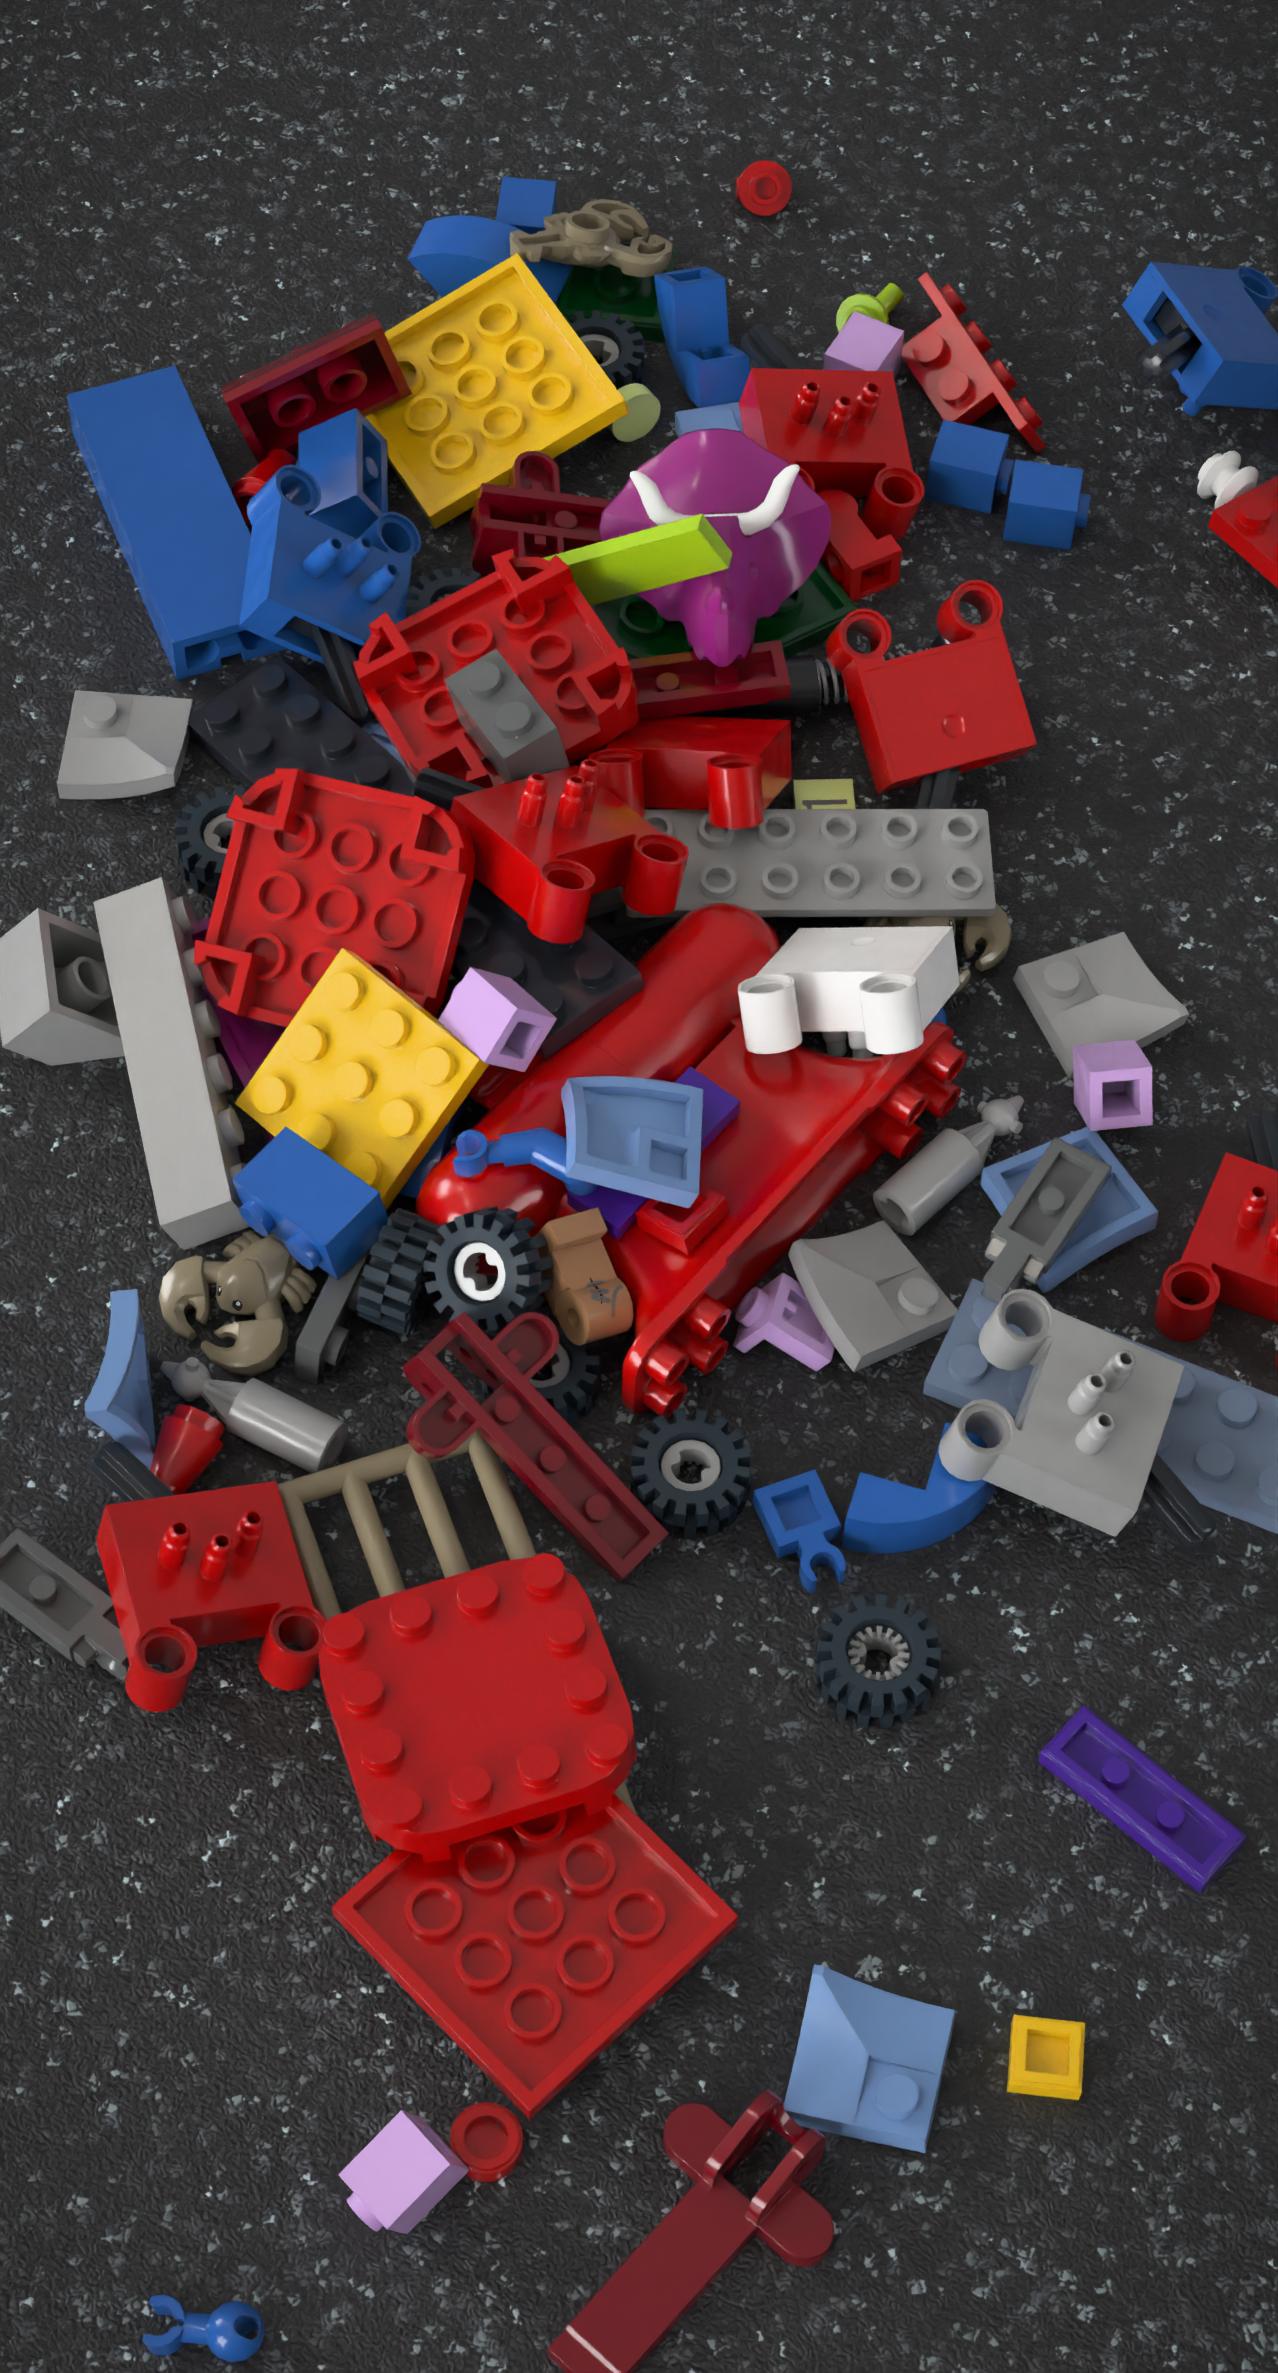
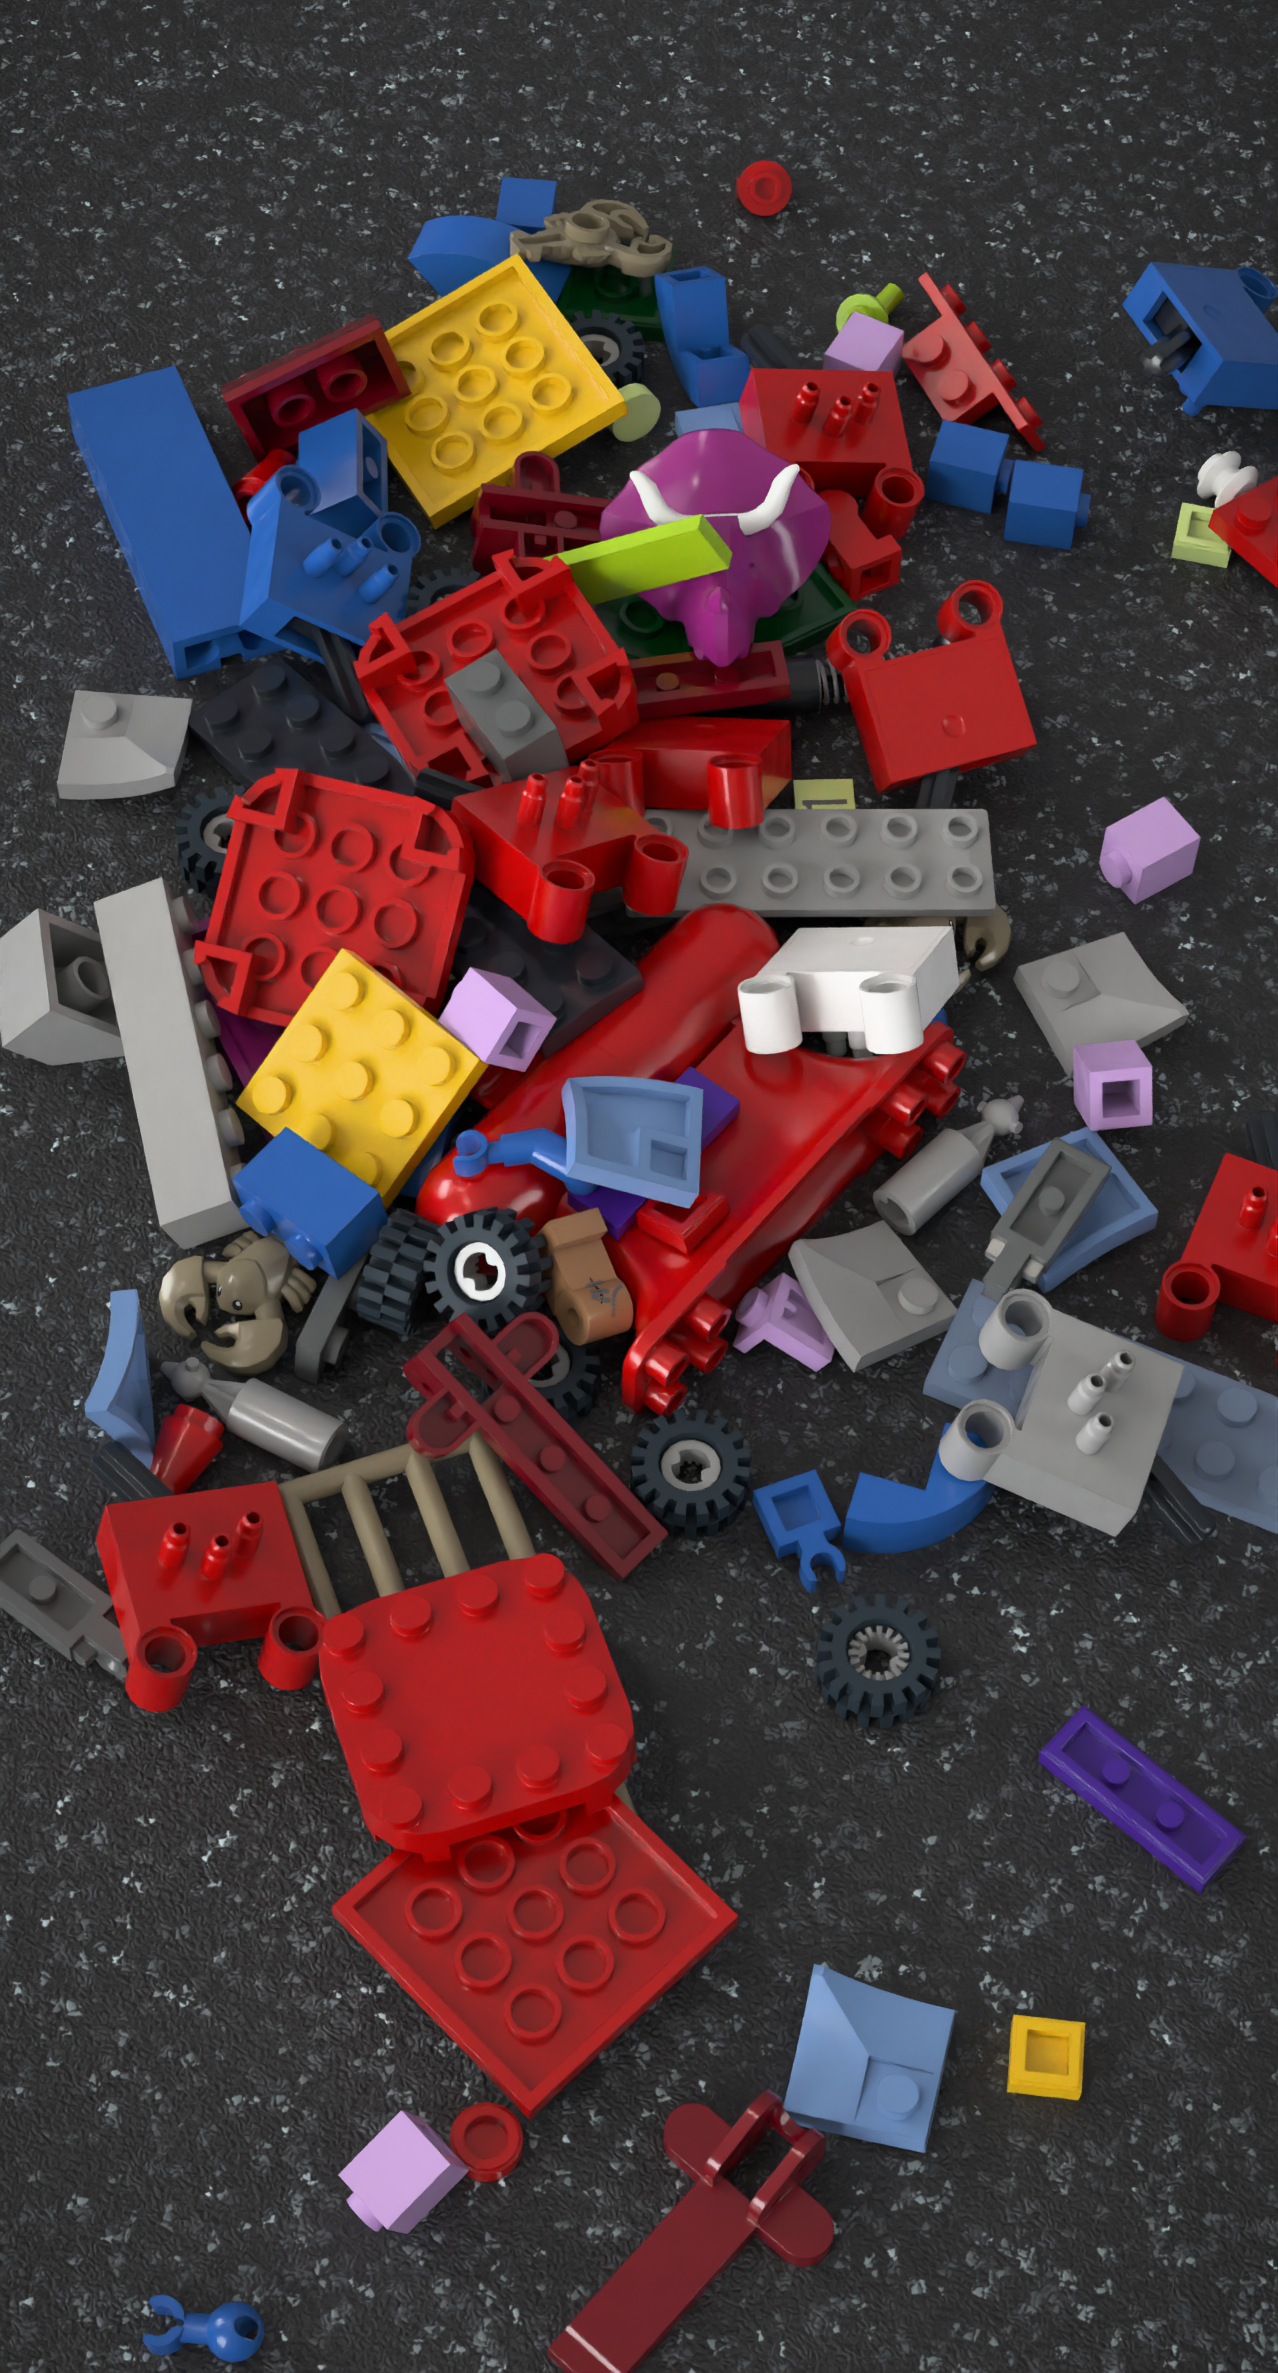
(1148, 850): none -> lavender brick
(1196, 541): none -> yellowish green tile

